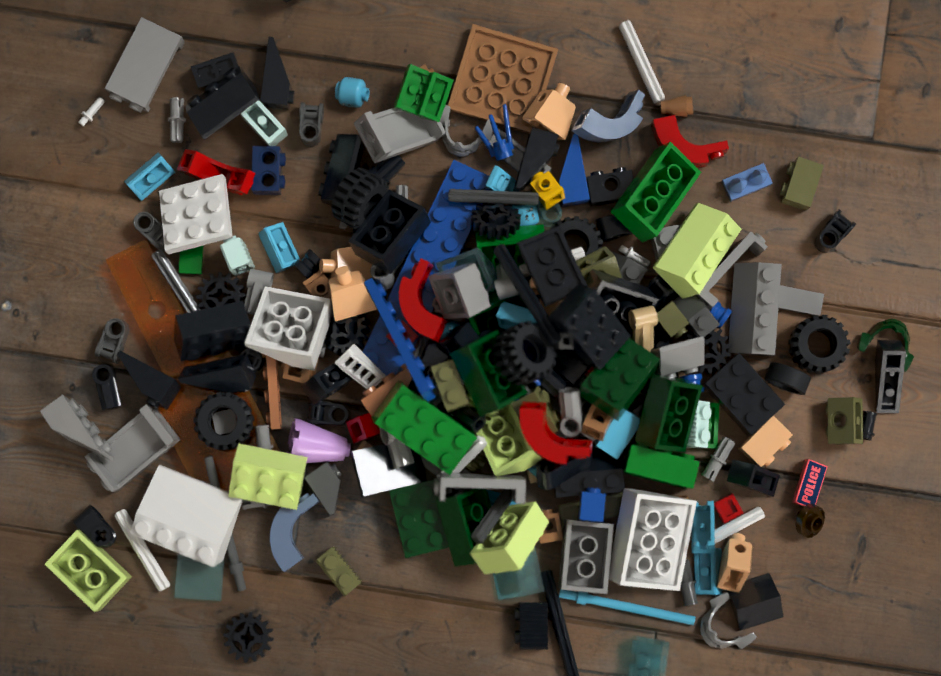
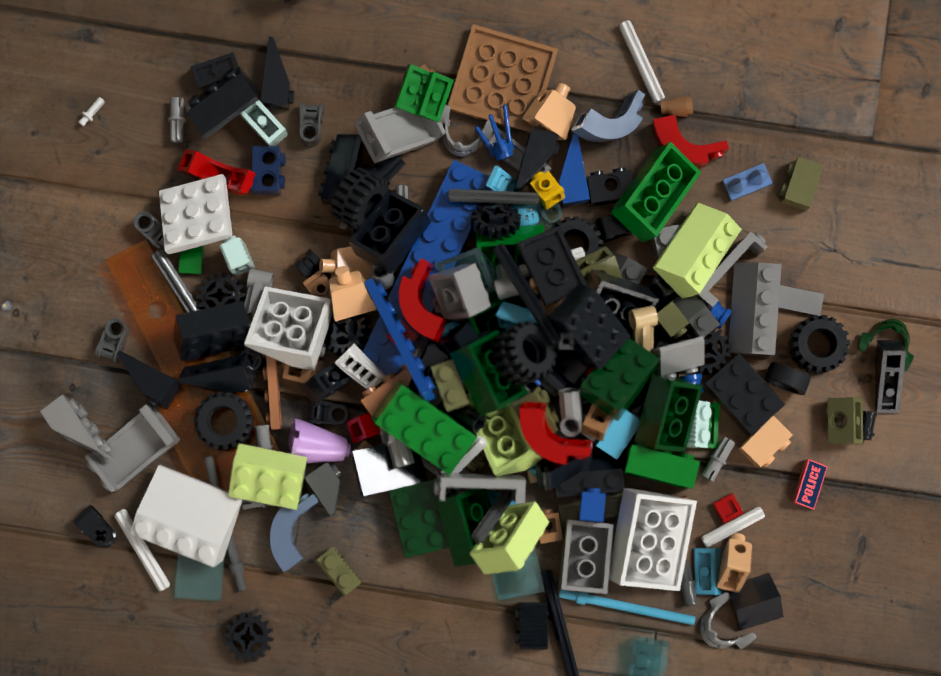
(88, 570): yellowish green brick -> none
(108, 389): black piece -> none
(143, 65): light grey panel -> none
(149, 176): medium azure slope -> none
(224, 421): light grey tile -> none
(279, 247): medium azure slope -> none
(351, 92): medium azure head -> none
(634, 256): white piece -> none
(704, 529): medium azure hinge -> none
(753, 477): black slope -> none
(810, 520): dark brown plate -> none
(836, 229): black piece -> none

